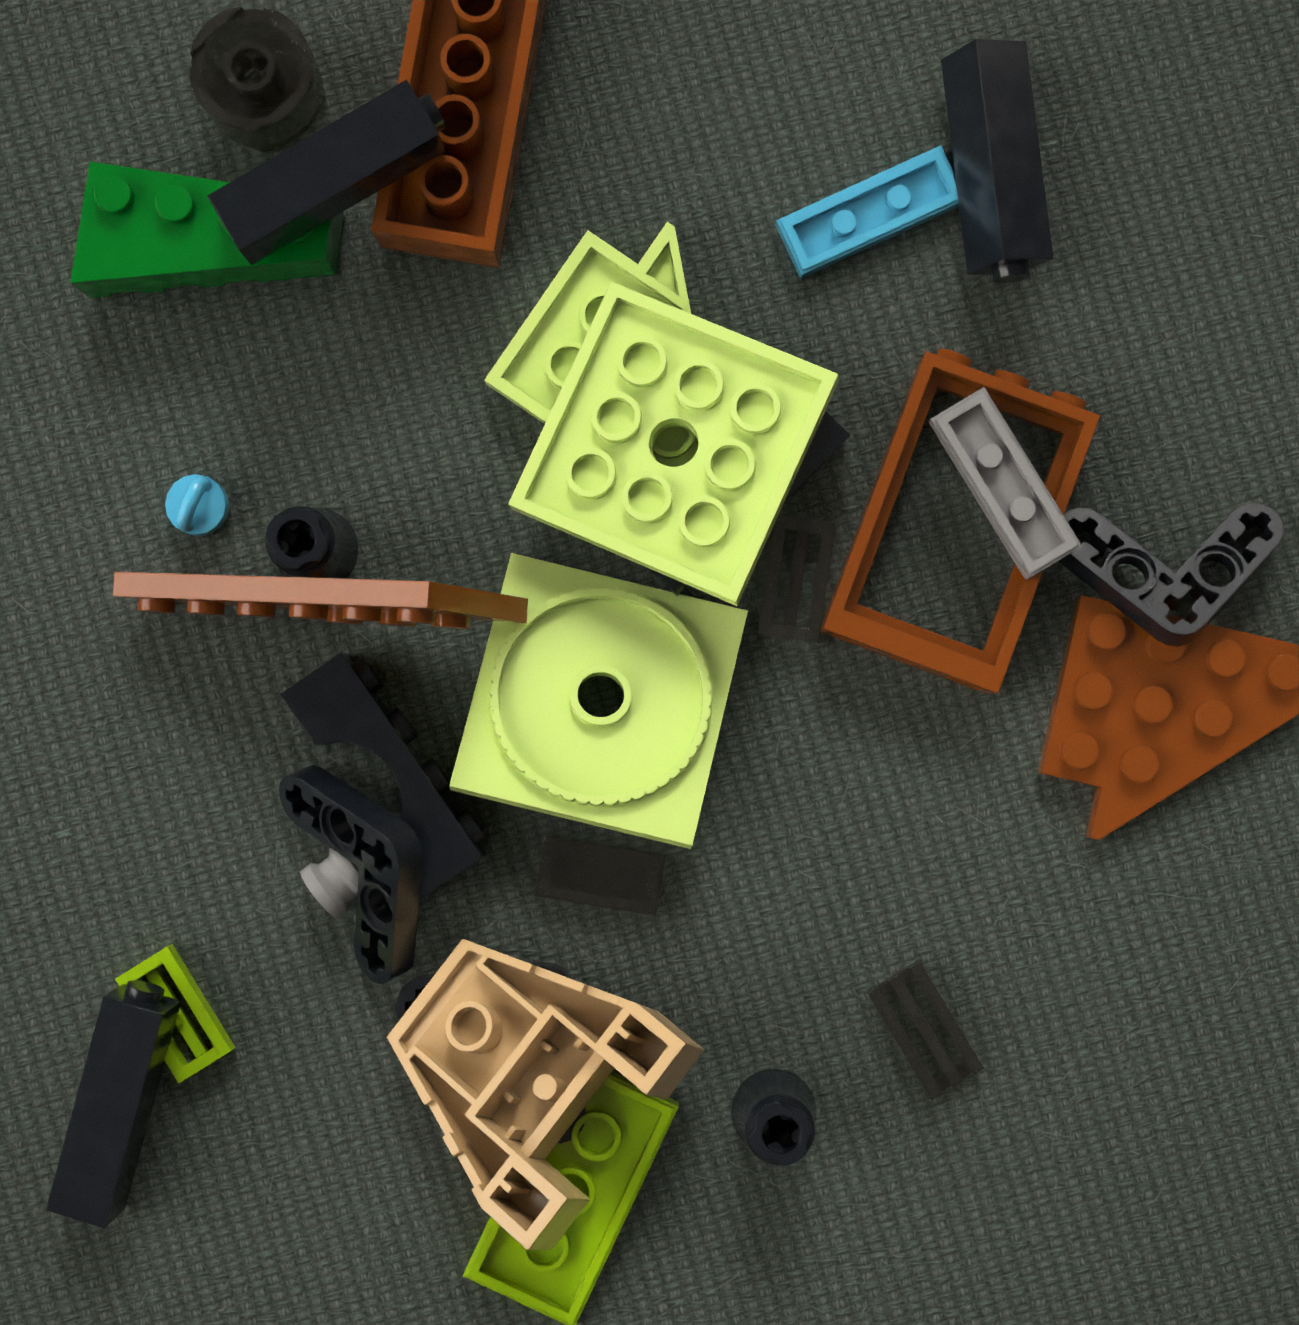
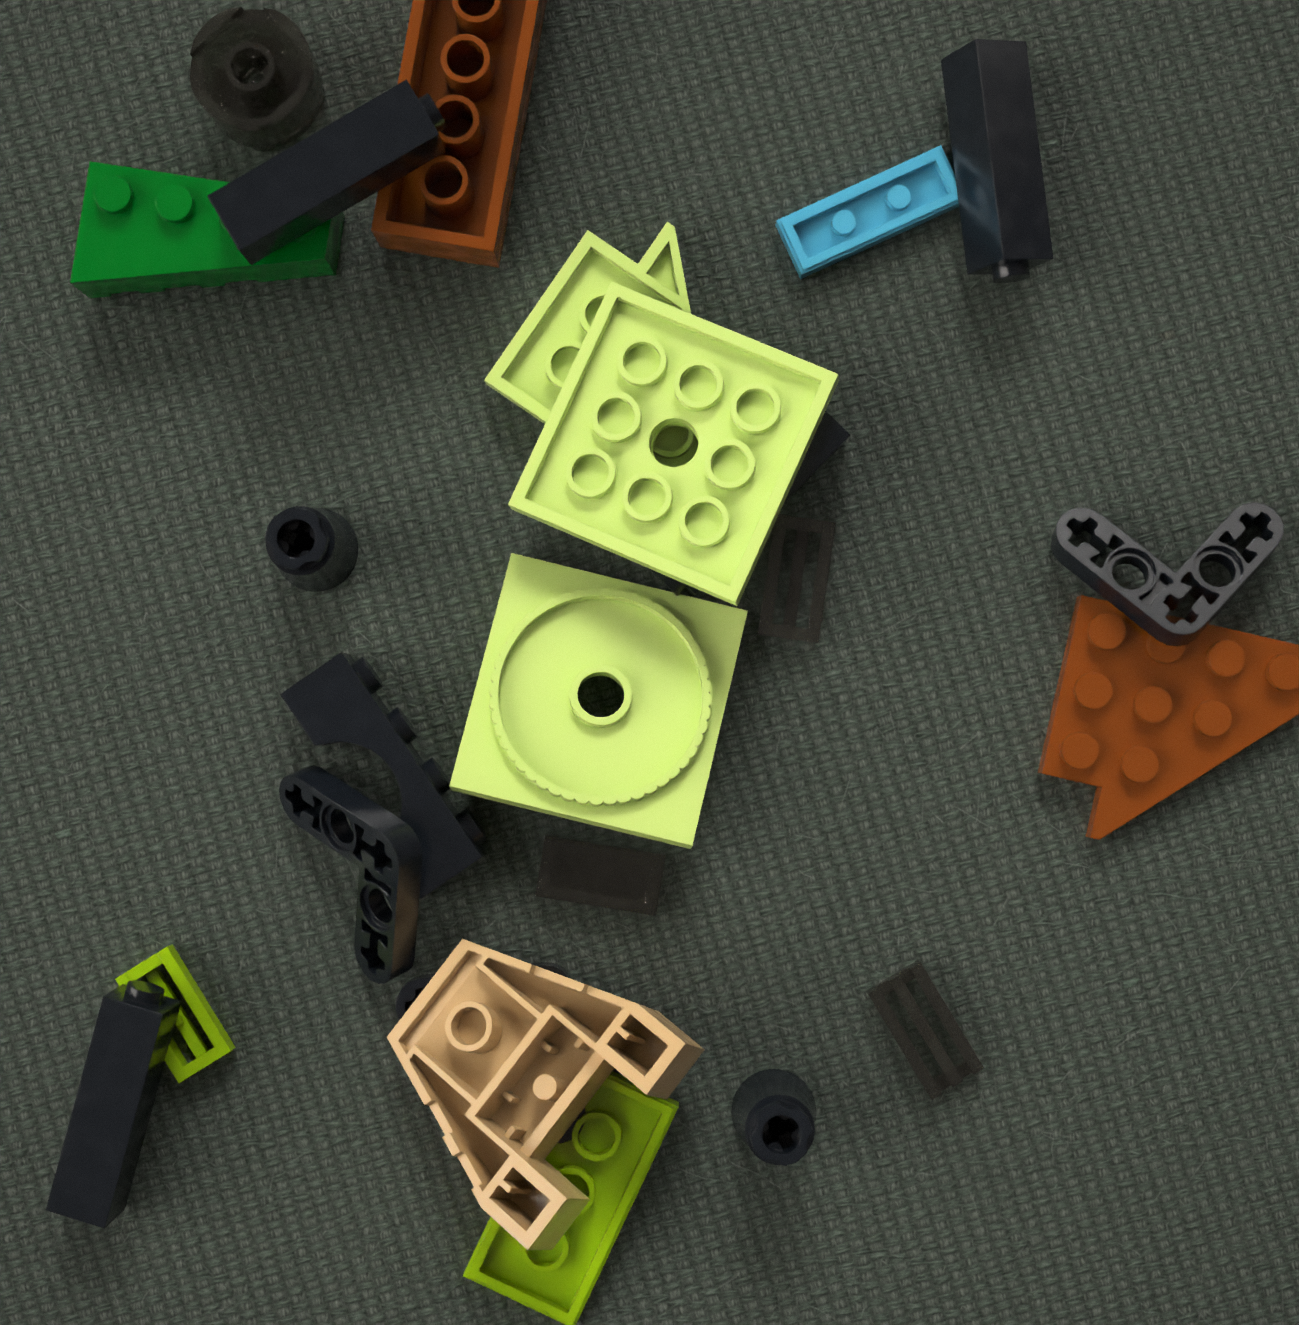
(197, 505): medium azure tile -> none
(321, 599): wing -> none
(332, 882): light grey wheel -> none
(911, 644): dark orange door -> none
(1004, 483): light grey tile -> none

